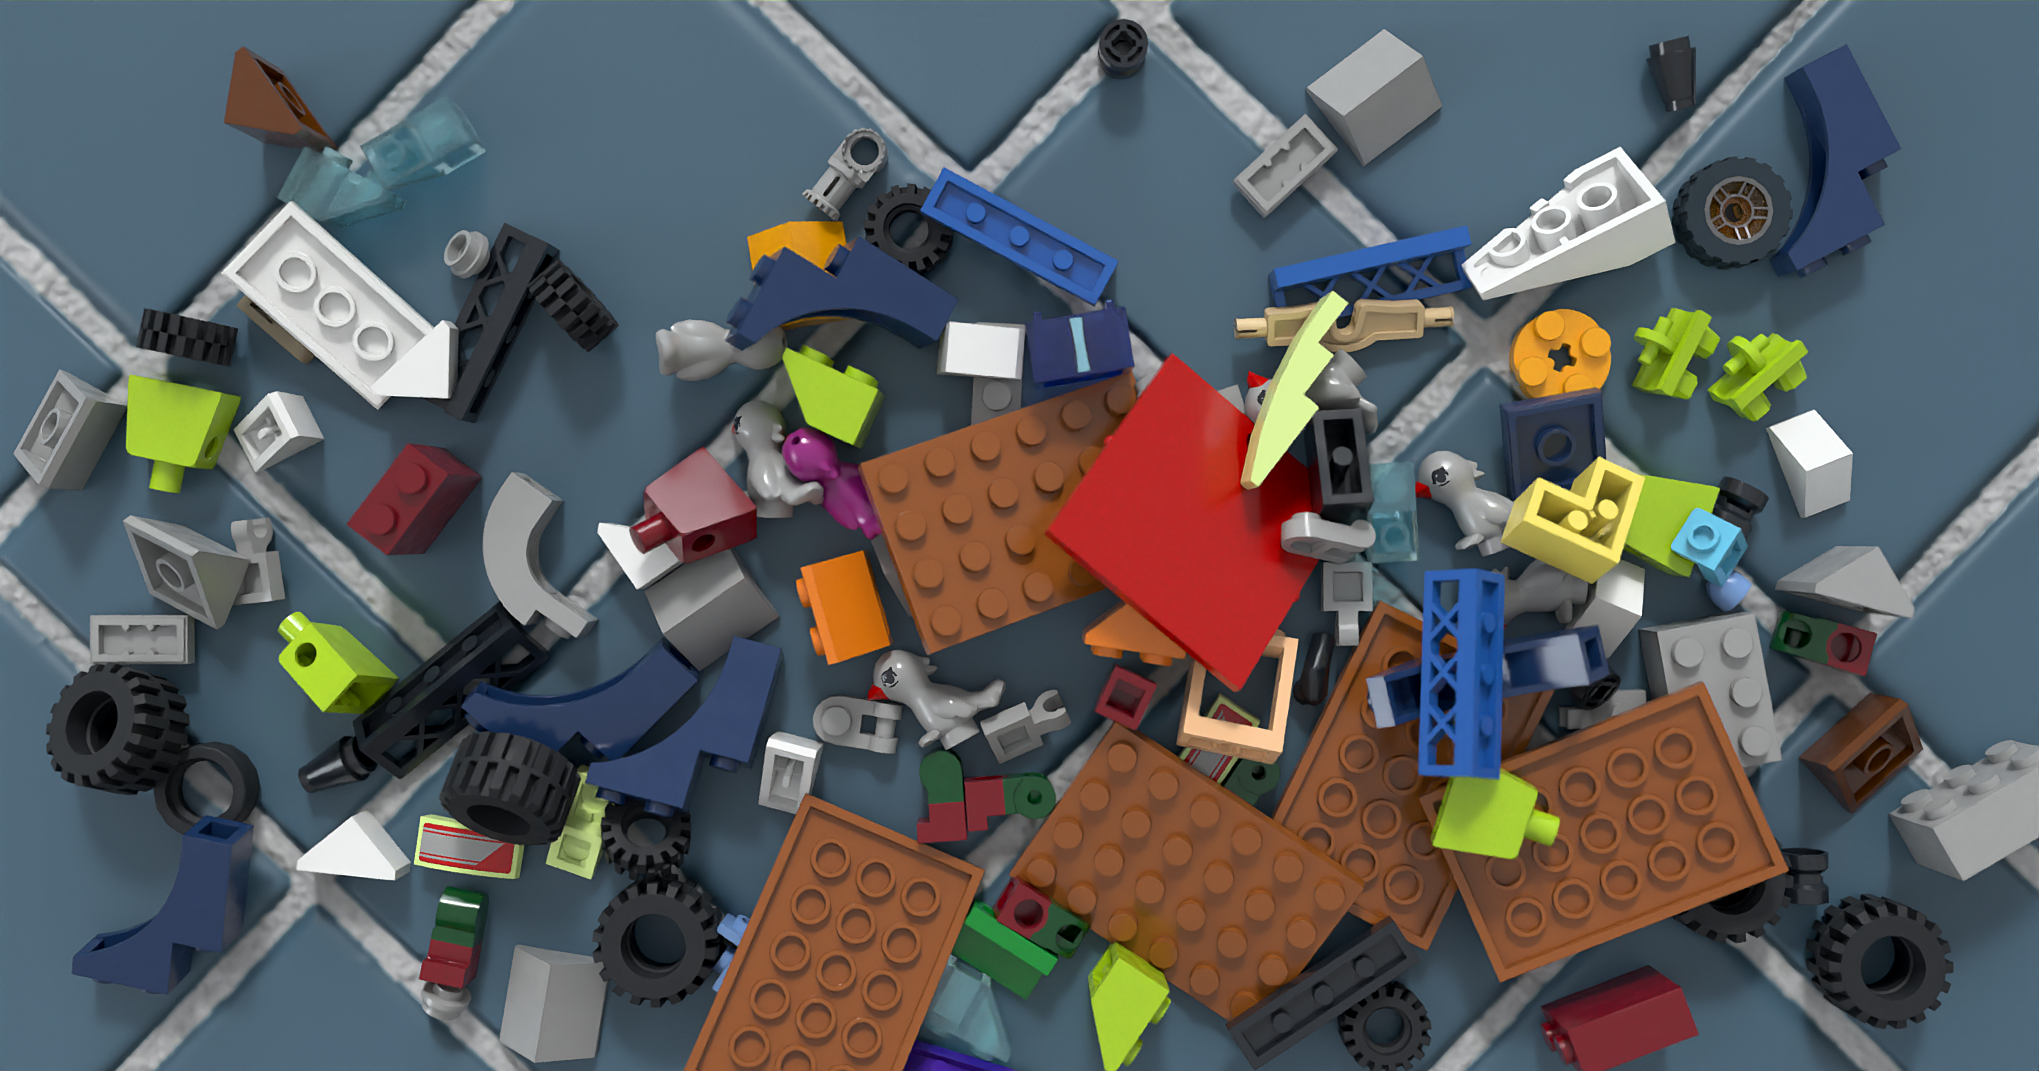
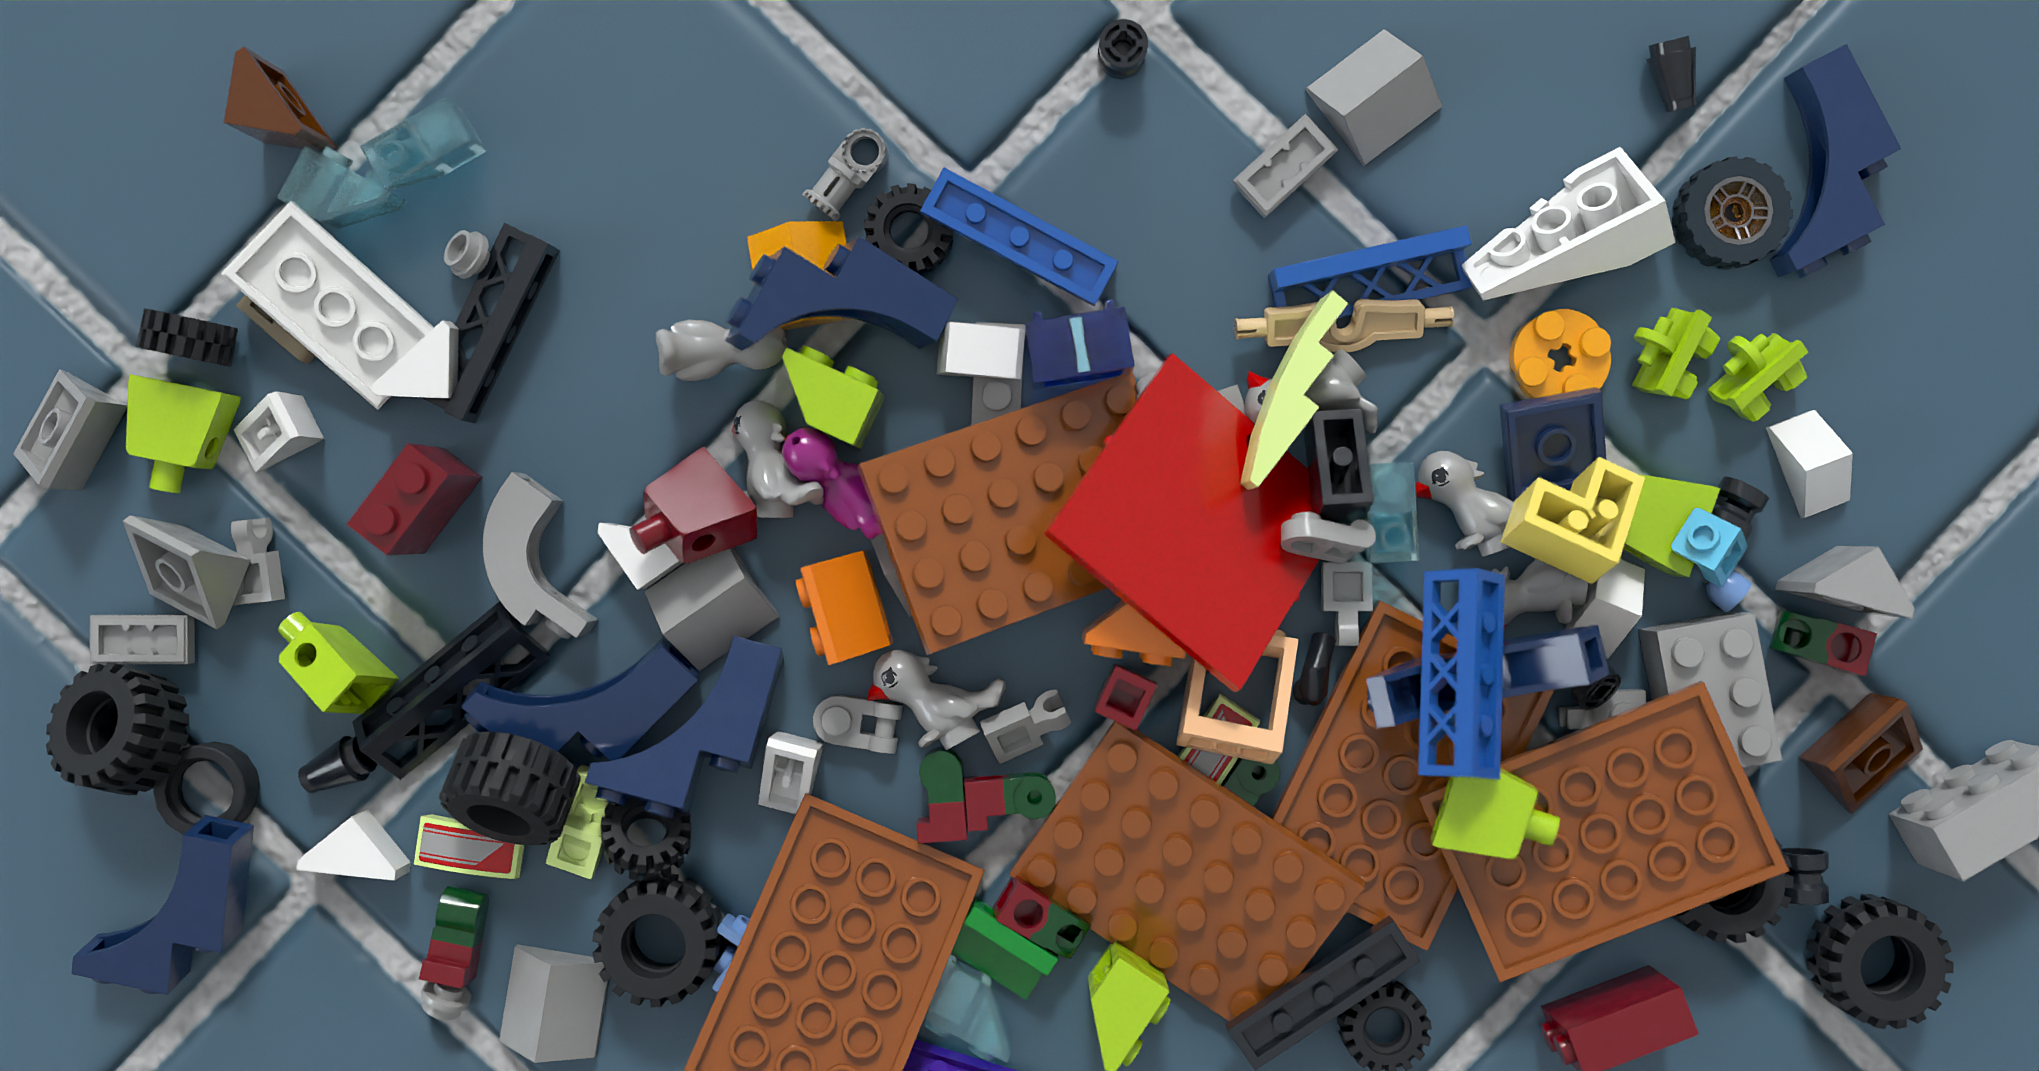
(572, 305): black tyre -> none

